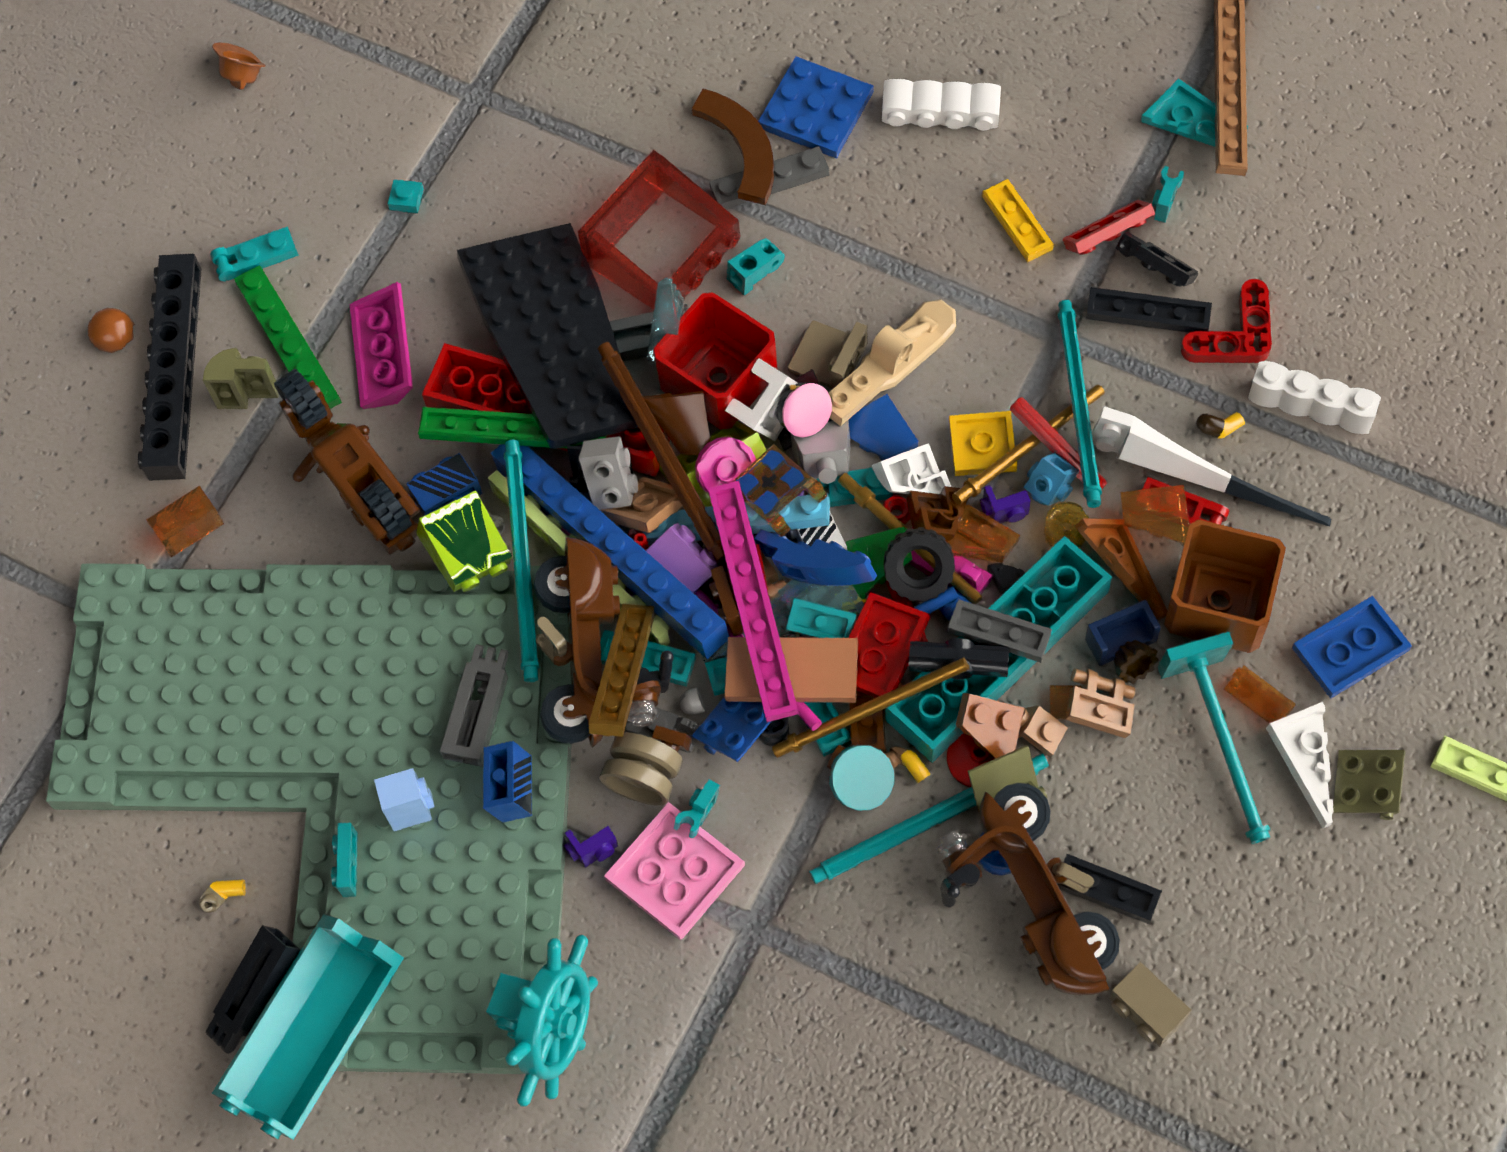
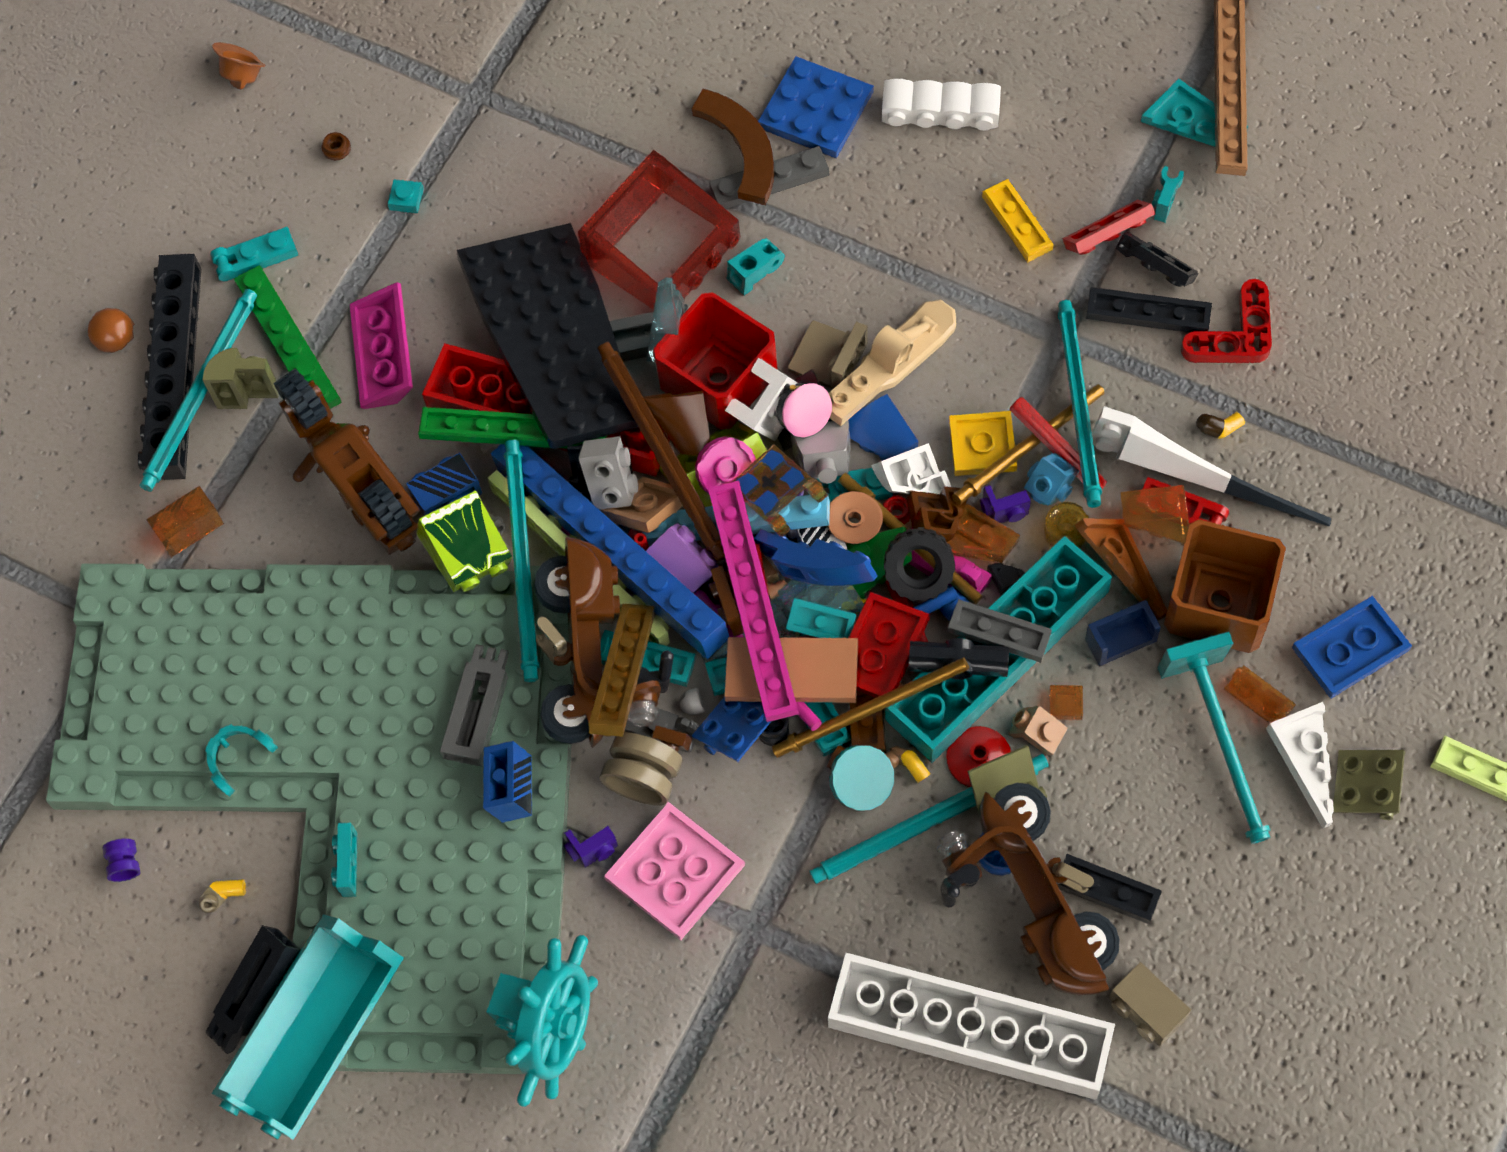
(121, 860): none -> dark purple wheel
(195, 394): none -> teal piece
(220, 739): none -> teal piece
(336, 140): none -> reddish brown plate
(404, 799): light blue brick -> none
(701, 803): teal plate -> none
(858, 506): none -> nougat piece
(971, 1026): none -> white brick
(990, 723): wing -> none
(1098, 710): medium nougat plate -> none
(1134, 661): dark brown piece -> none
(1320, 399): white brick -> none

